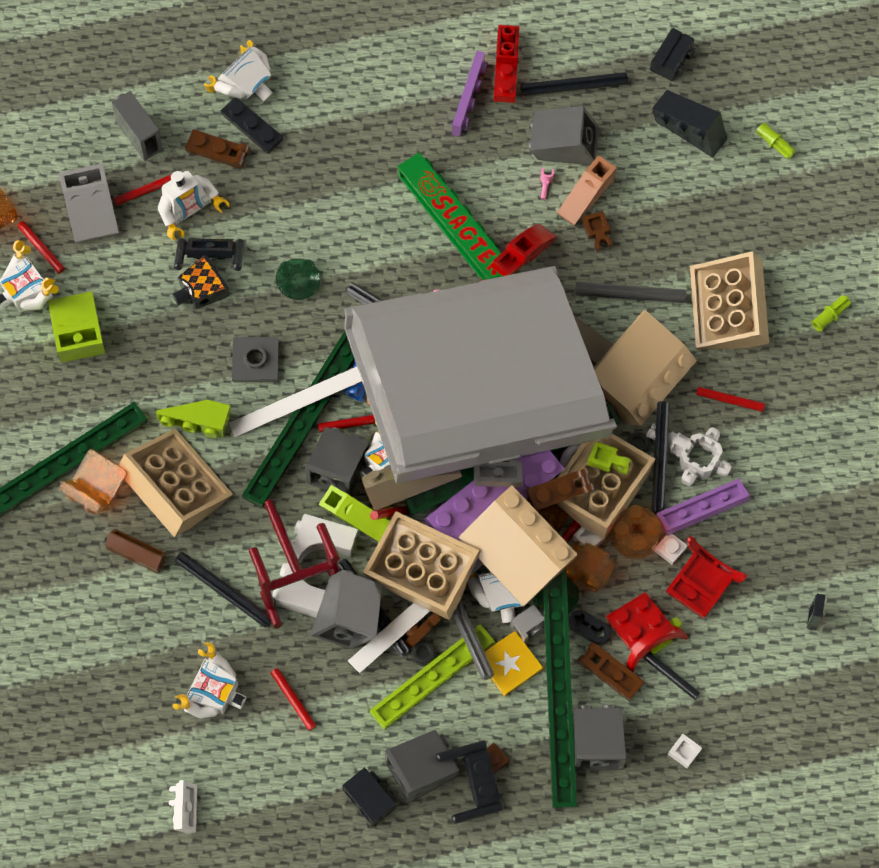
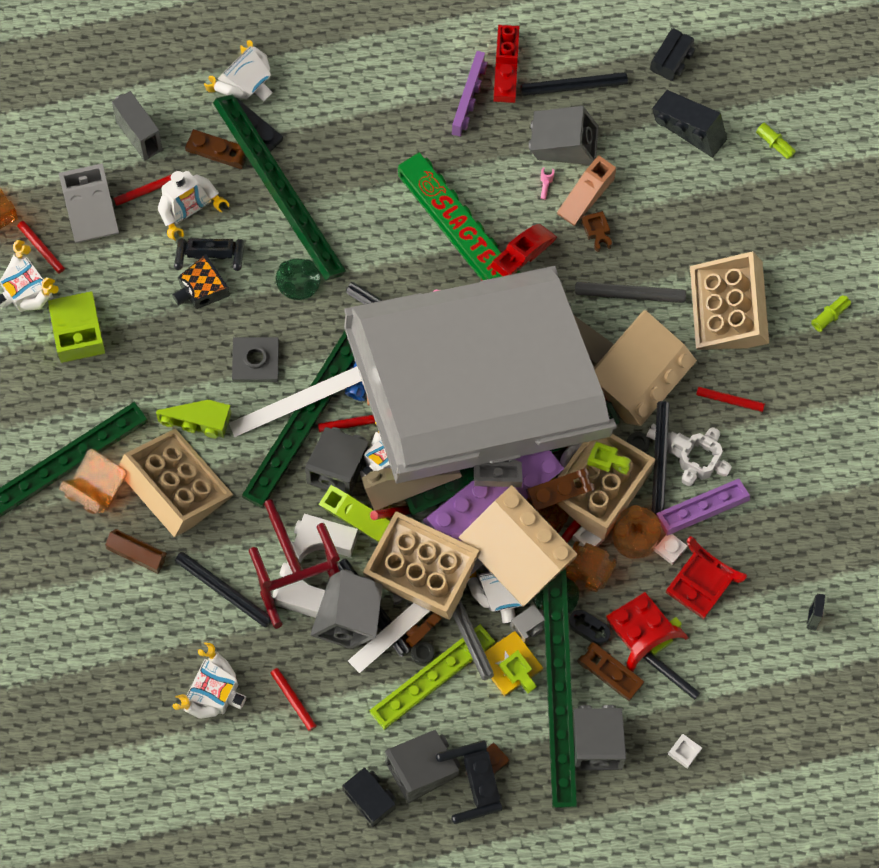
(184, 806): white plate -> none
(279, 187): none -> dark green plate
(516, 669): none -> lime plate

